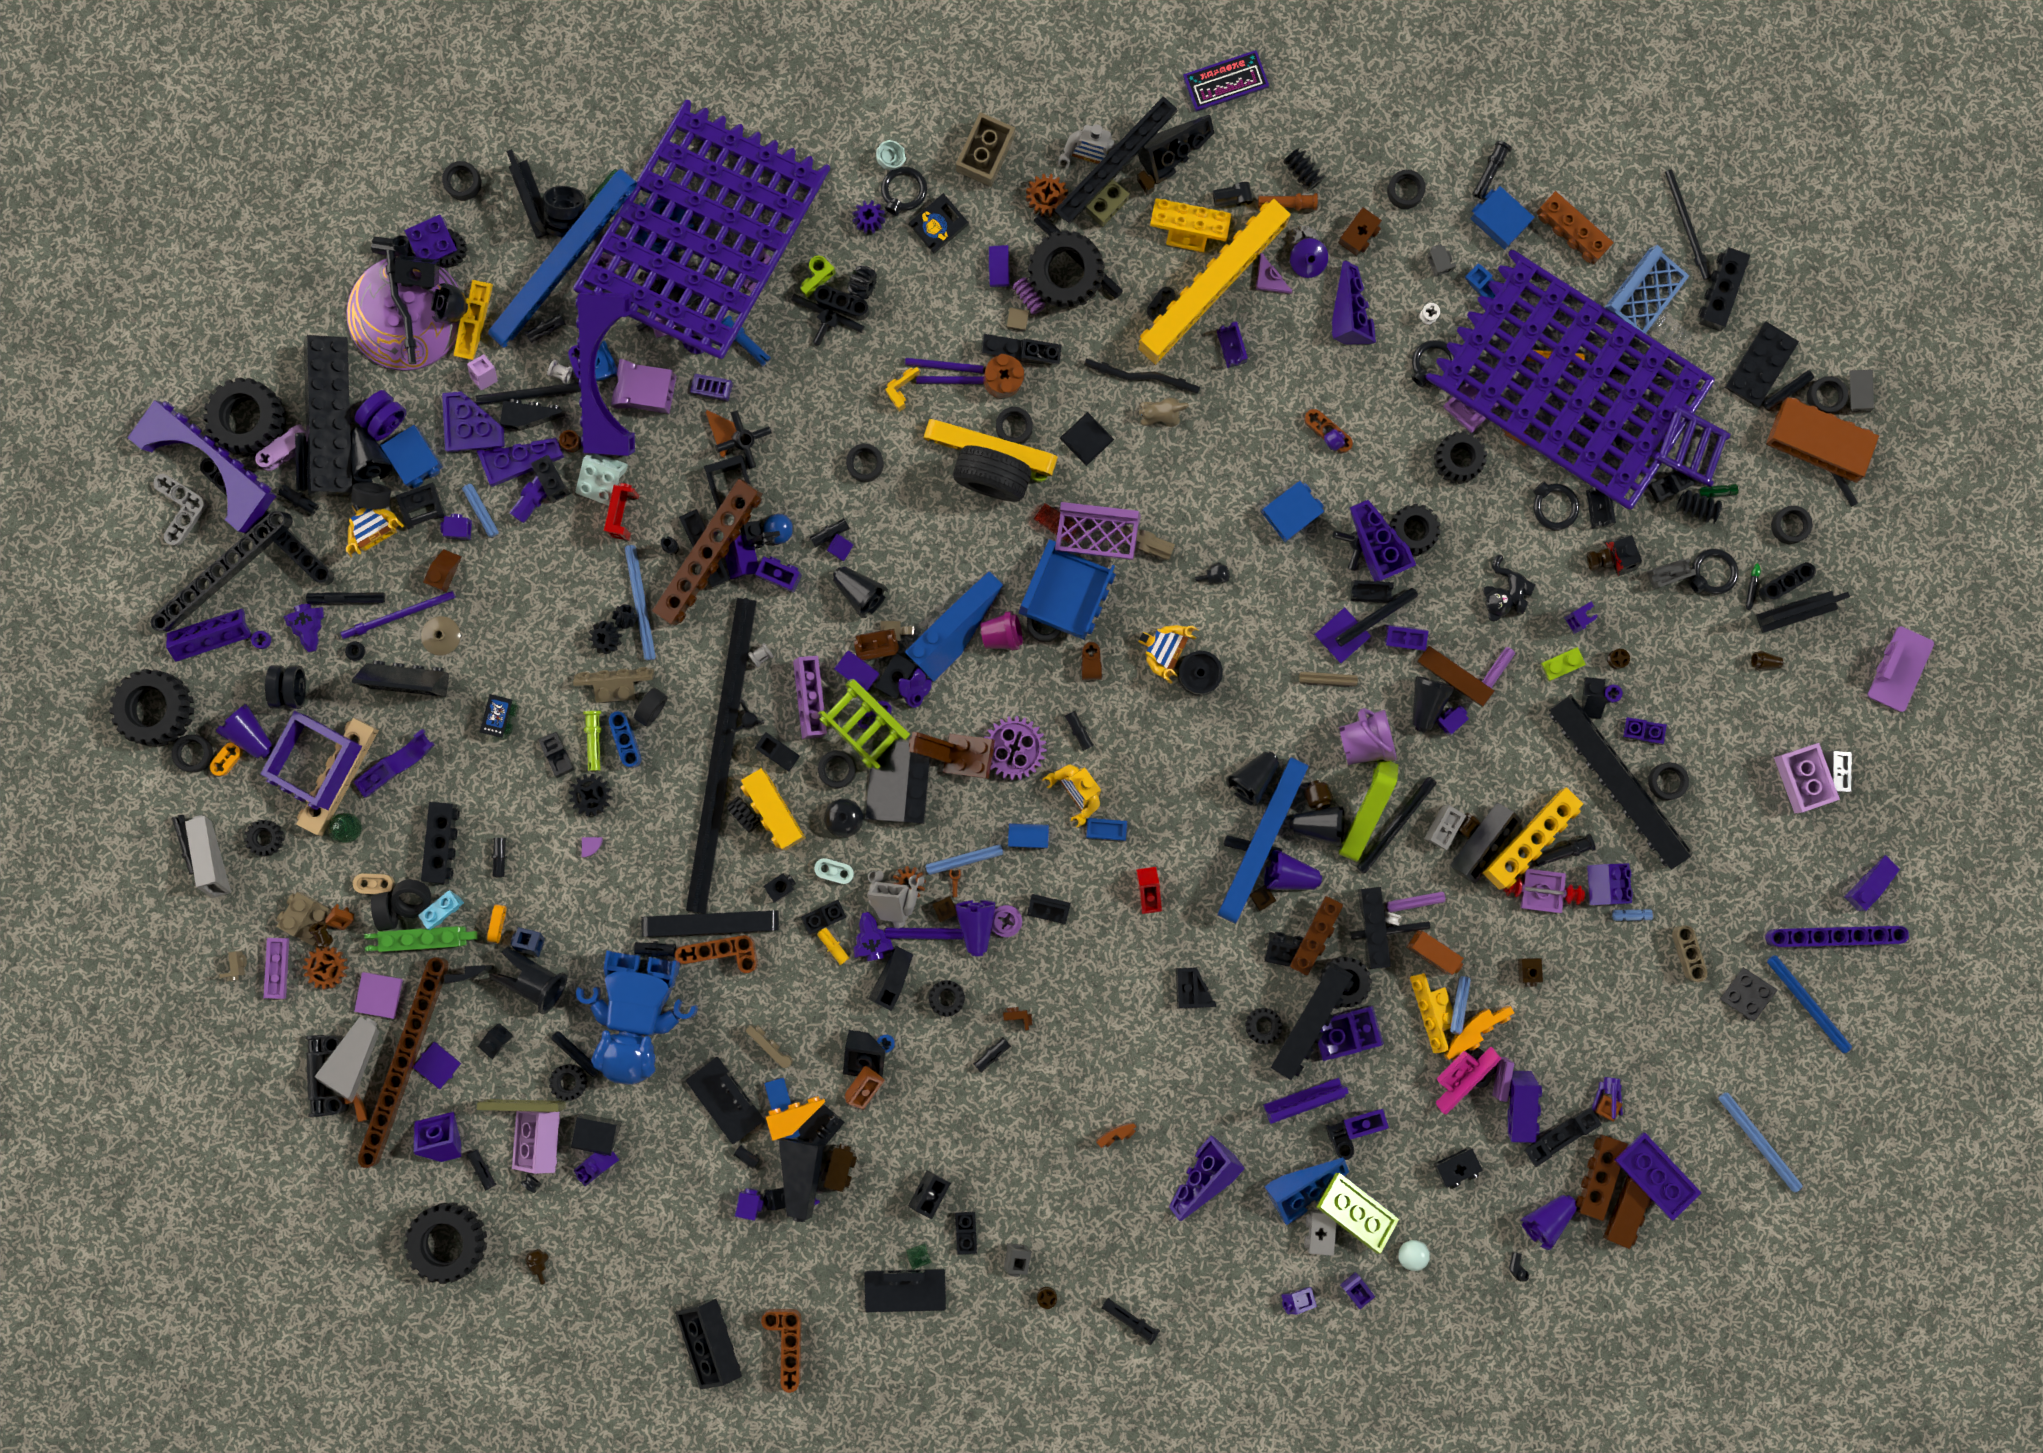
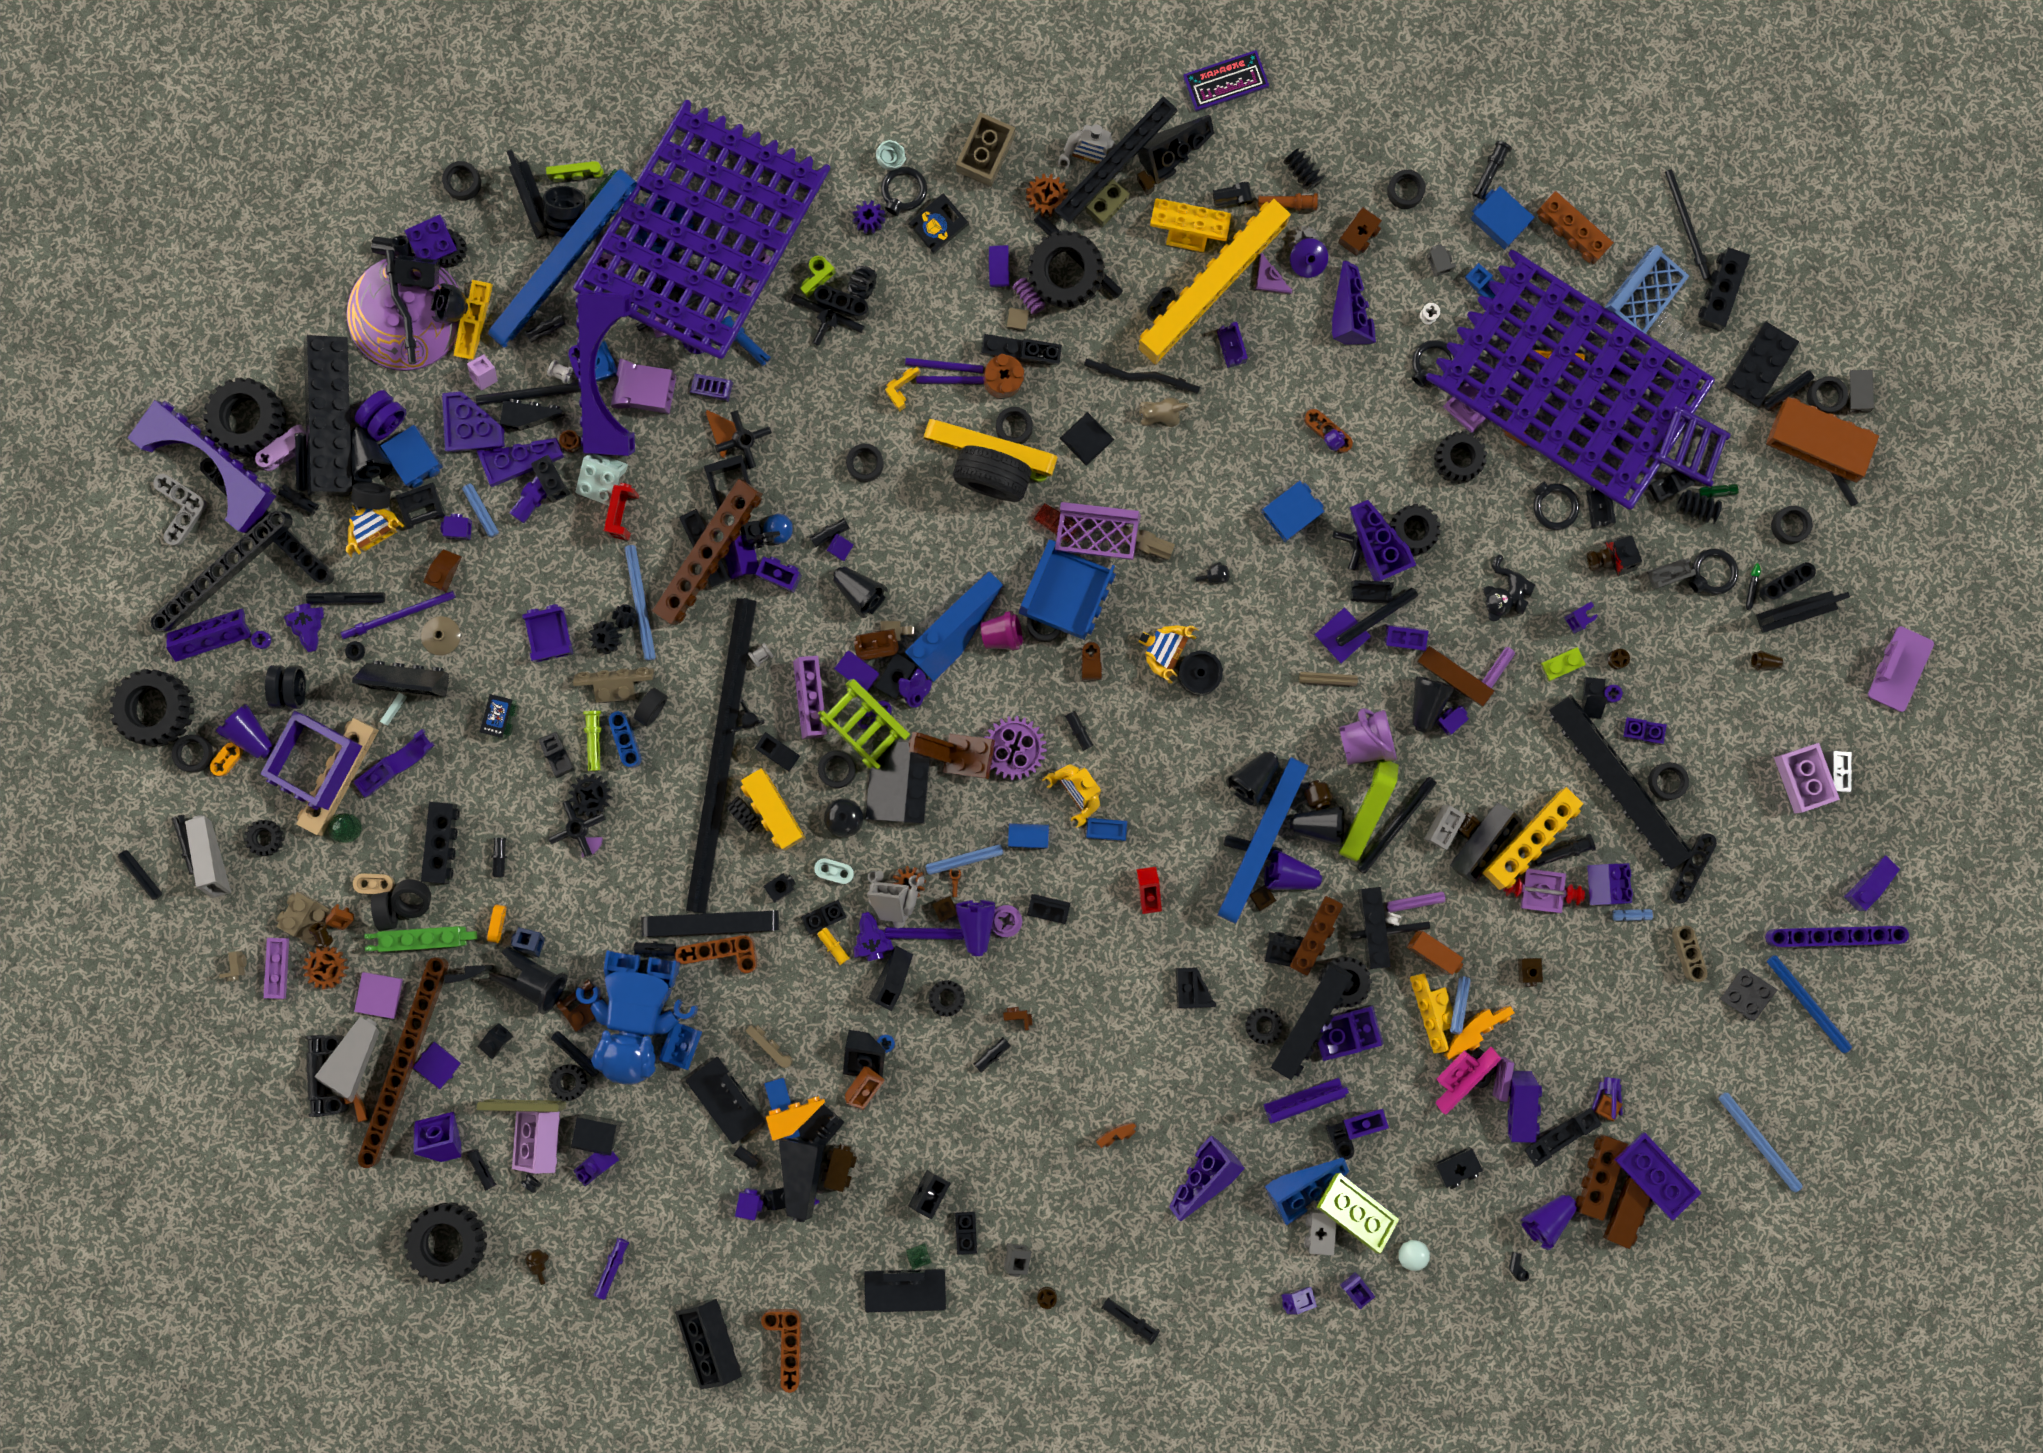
(139, 874): none -> black axle
(388, 716): none -> light aqua piece
(440, 909): medium azure bracket -> none
(548, 633): none -> dark purple panel
(569, 832): none -> black bar
(575, 171): none -> lime plate
(581, 1014): none -> reddish brown plate
(611, 1268): none -> dark purple pin
(669, 545): black pin -> none
(680, 1046): none -> blue bracket
(1694, 869): none -> black beam

